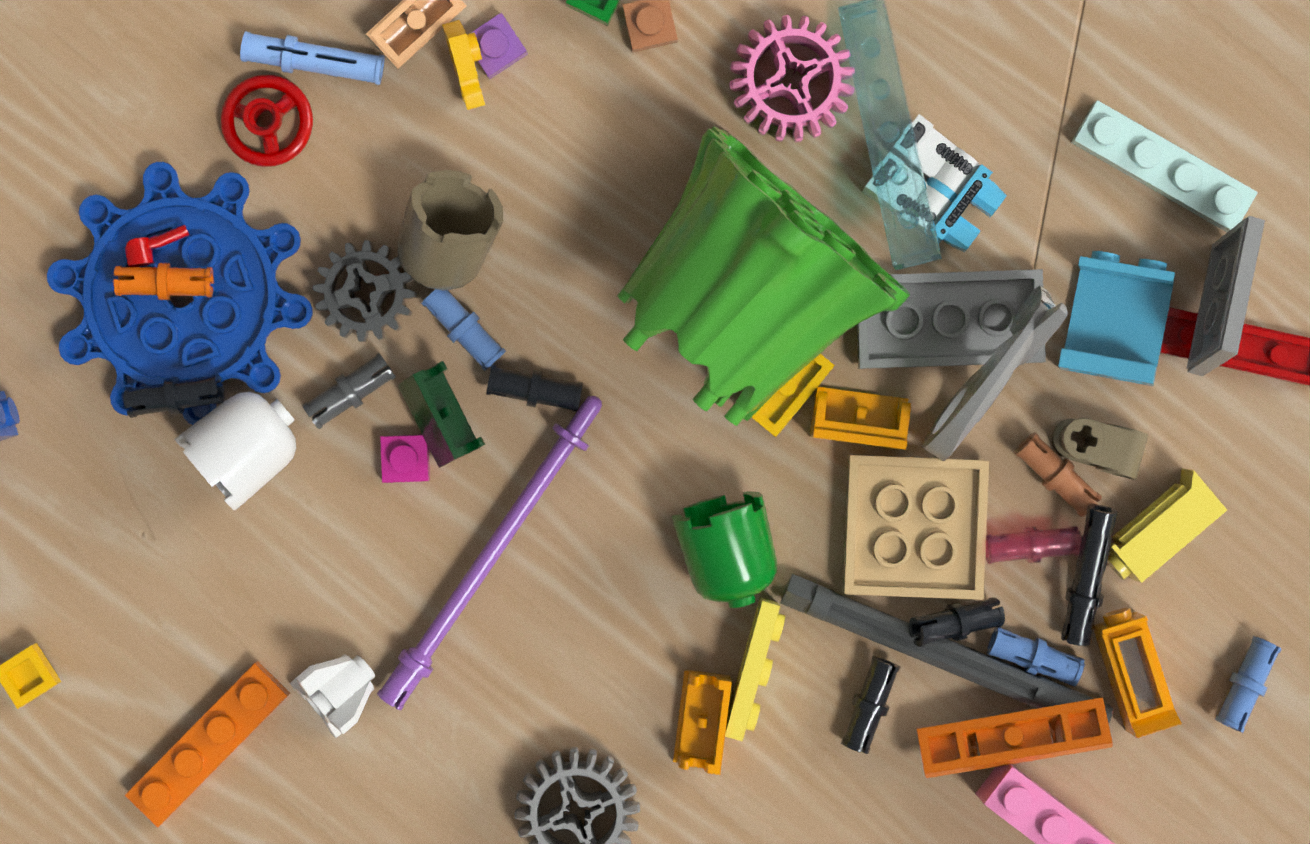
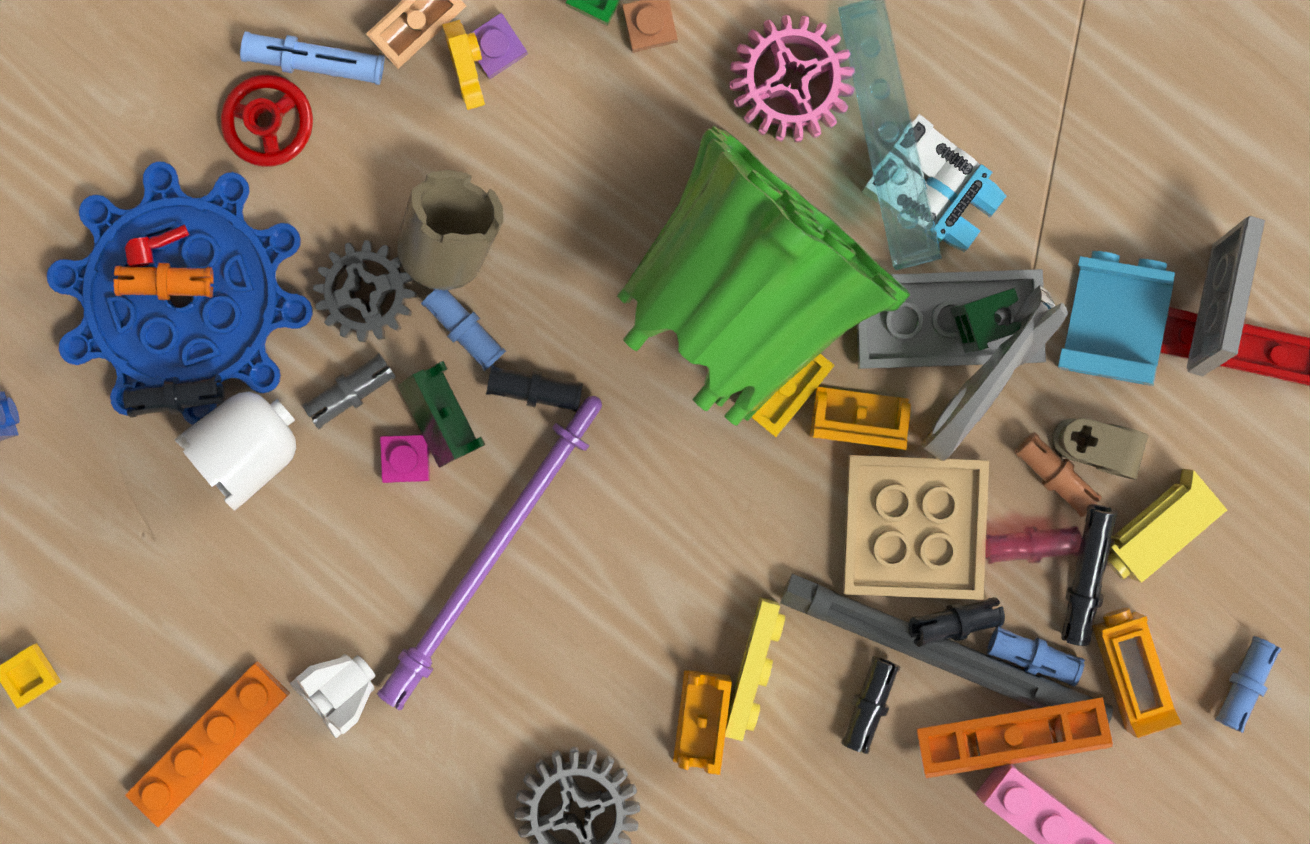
(727, 548): green cylinder -> none
(978, 322): none -> dark green hinge
(1163, 167): light aqua plate -> none

